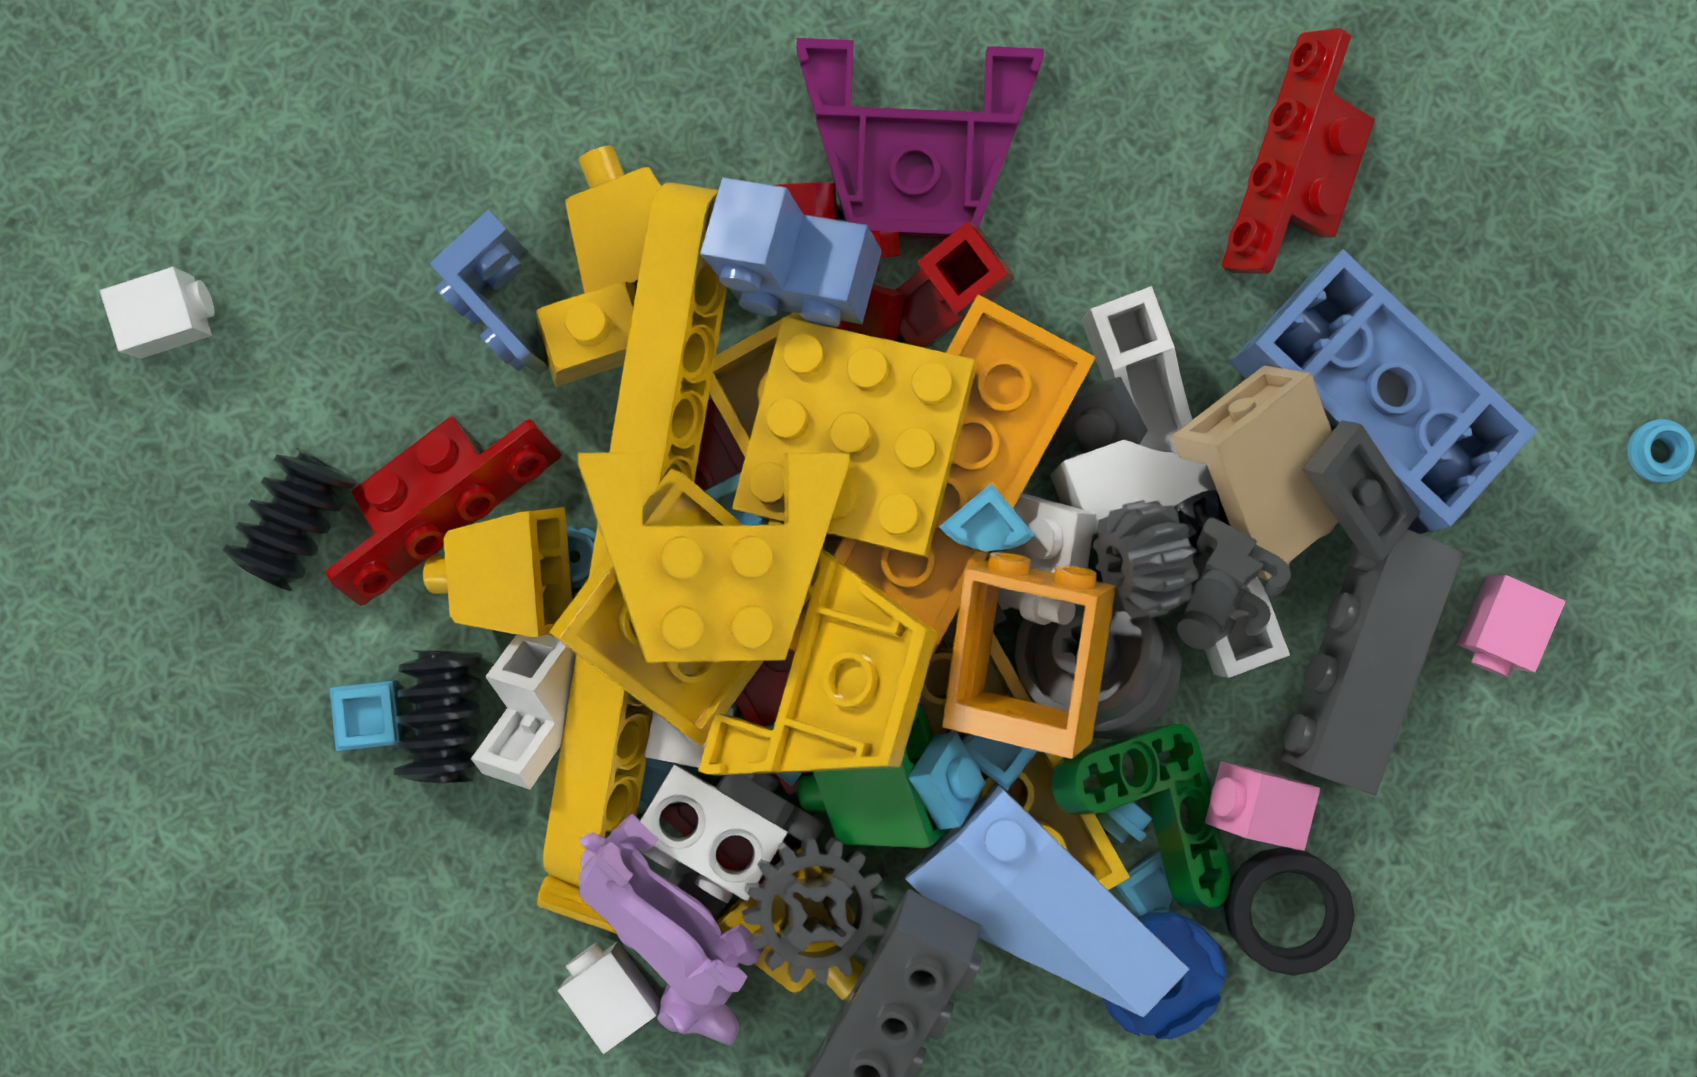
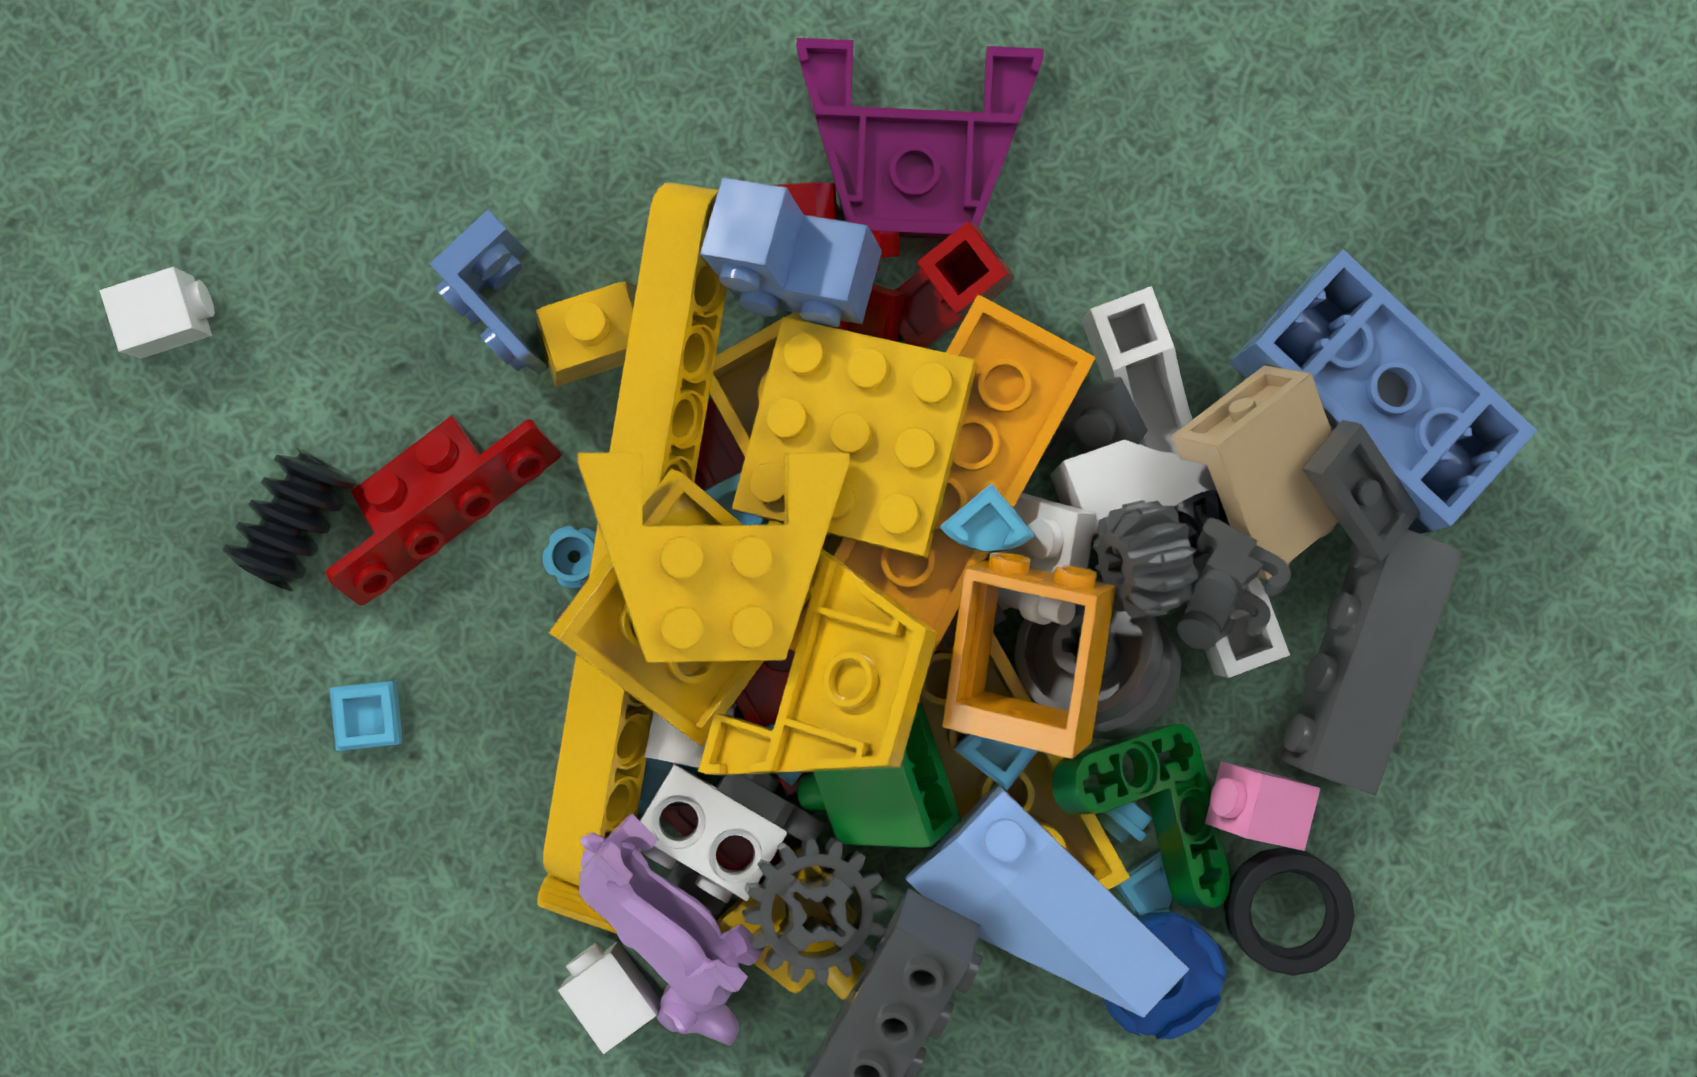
(438, 716): black piece -> none
(506, 572): yellow torso -> none
(535, 686): white brick -> none
(610, 219): yellow torso -> none
(947, 780): medium azure plate -> none
(1305, 157): red bracket -> none
(1510, 625): bright pink brick -> none
(1679, 445): medium azure plate -> none

